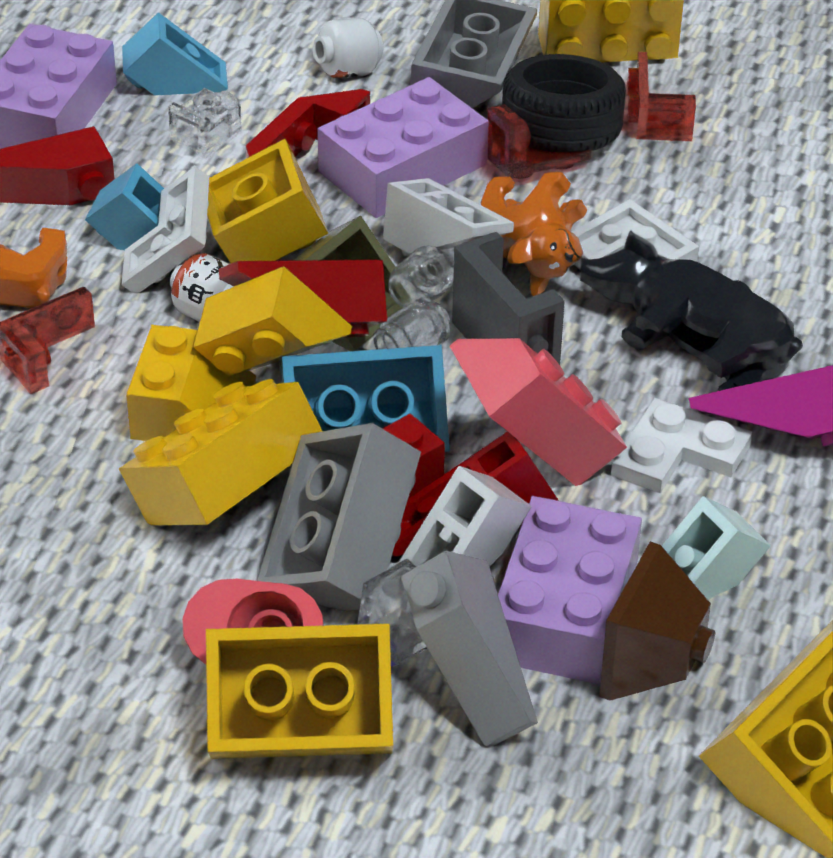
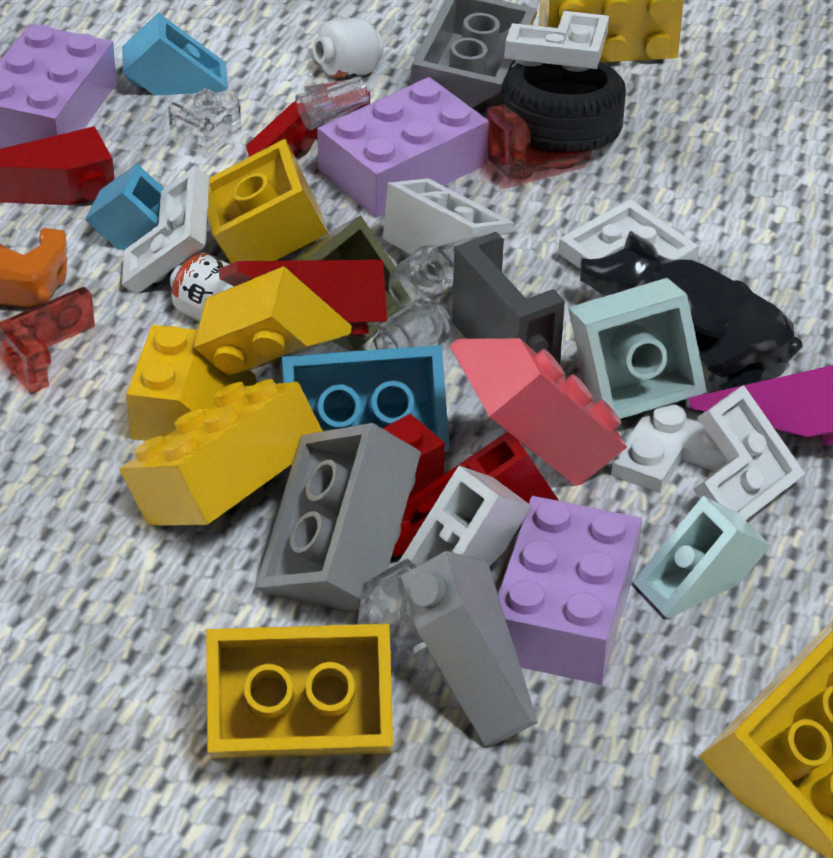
(245, 605): coral piece -> none
(330, 101): none -> clear cone
(541, 228): orange animal -> none
(574, 44): none -> white plate
(638, 348): none -> light aqua brick
(654, 628): reddish brown slope -> none
(657, 114): clear red bracket -> none
(756, 456): none -> white plate

